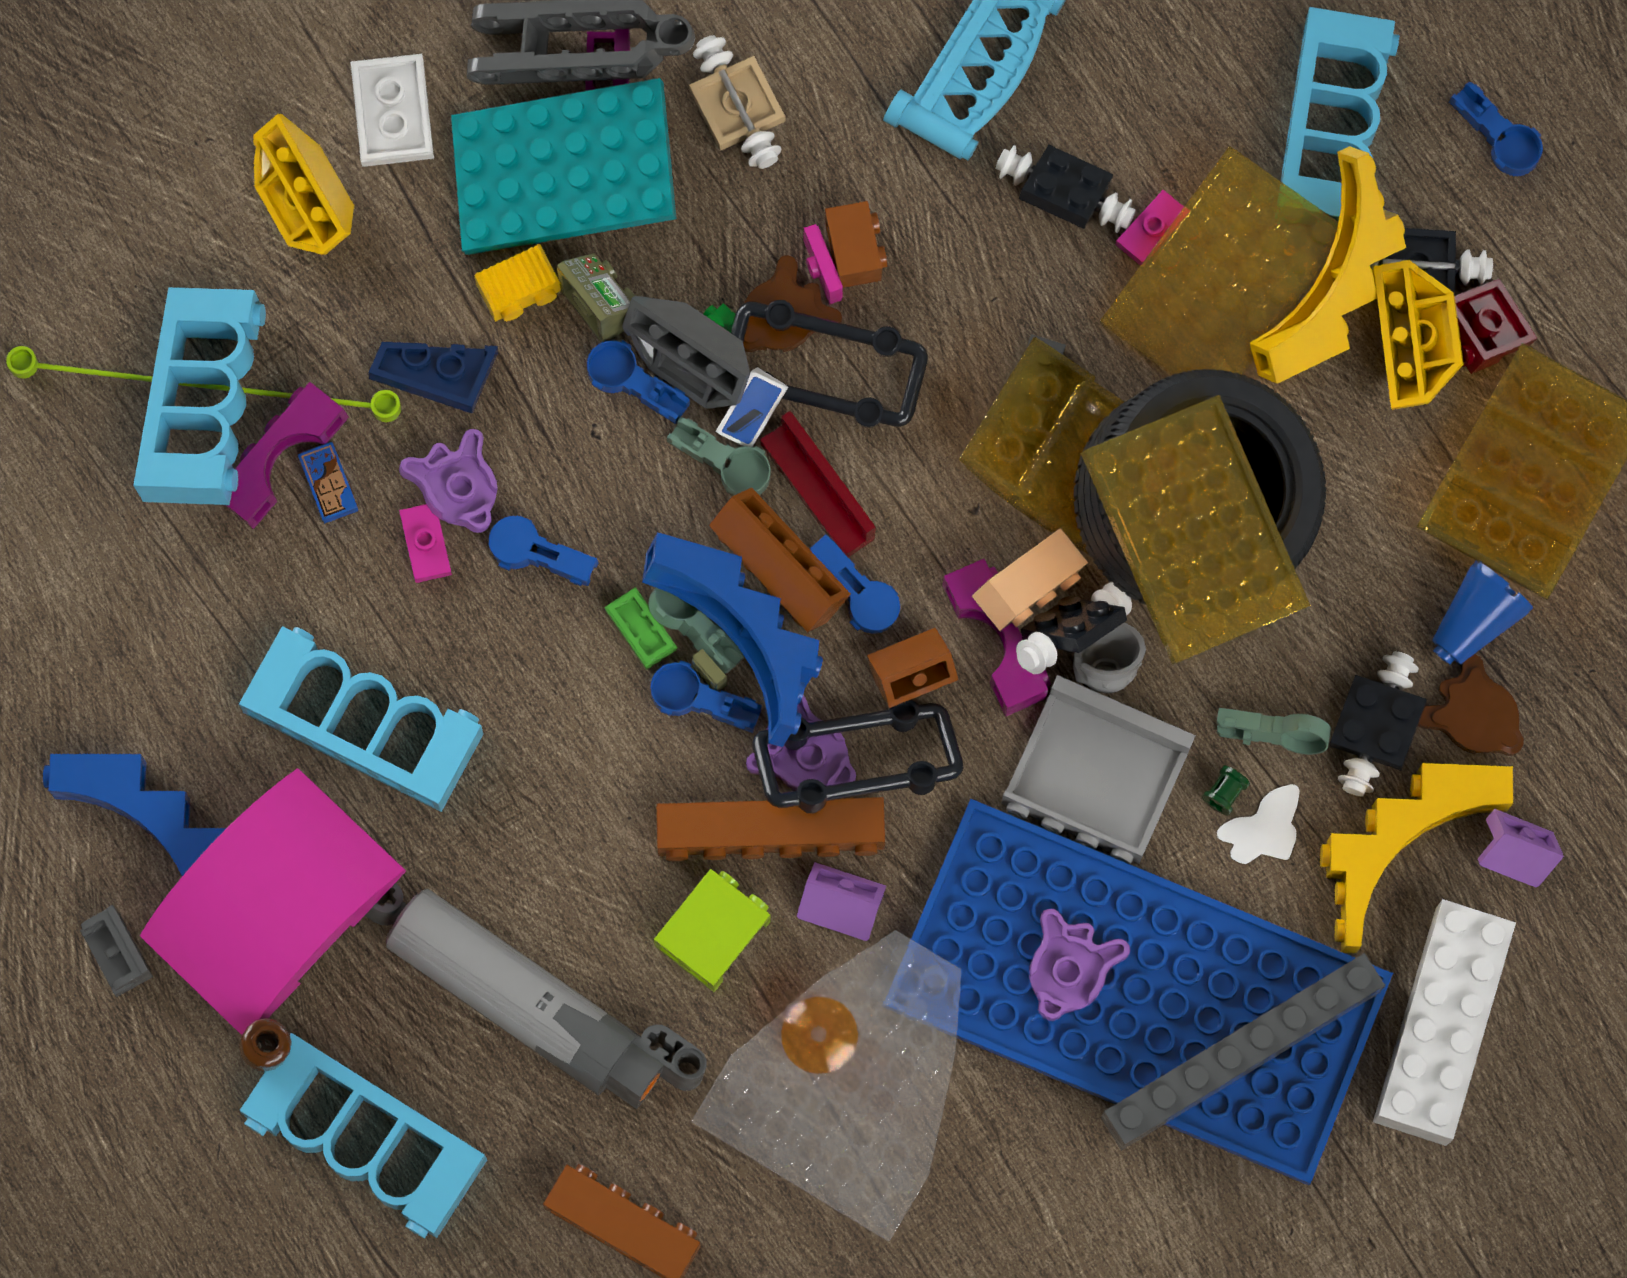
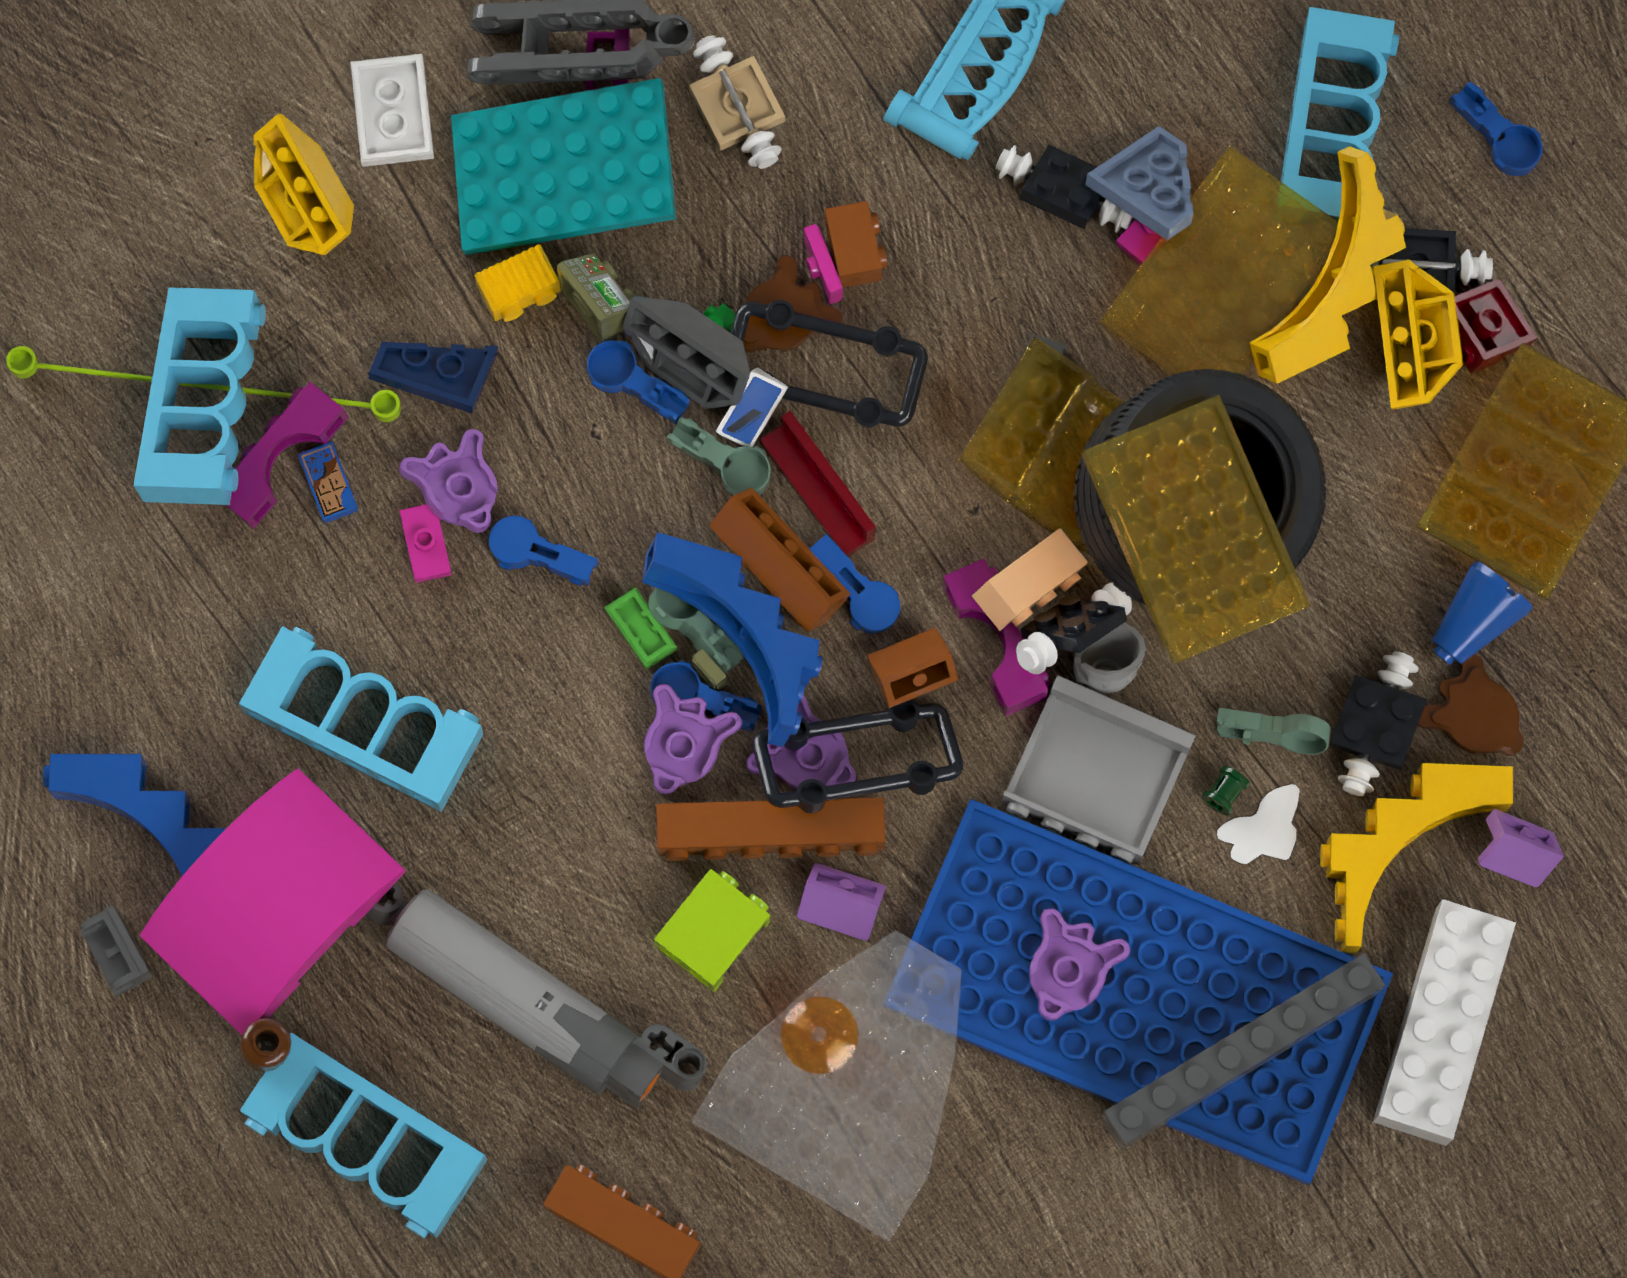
(682, 740): none -> medium lavender tile
(1149, 182): none -> sand blue plate

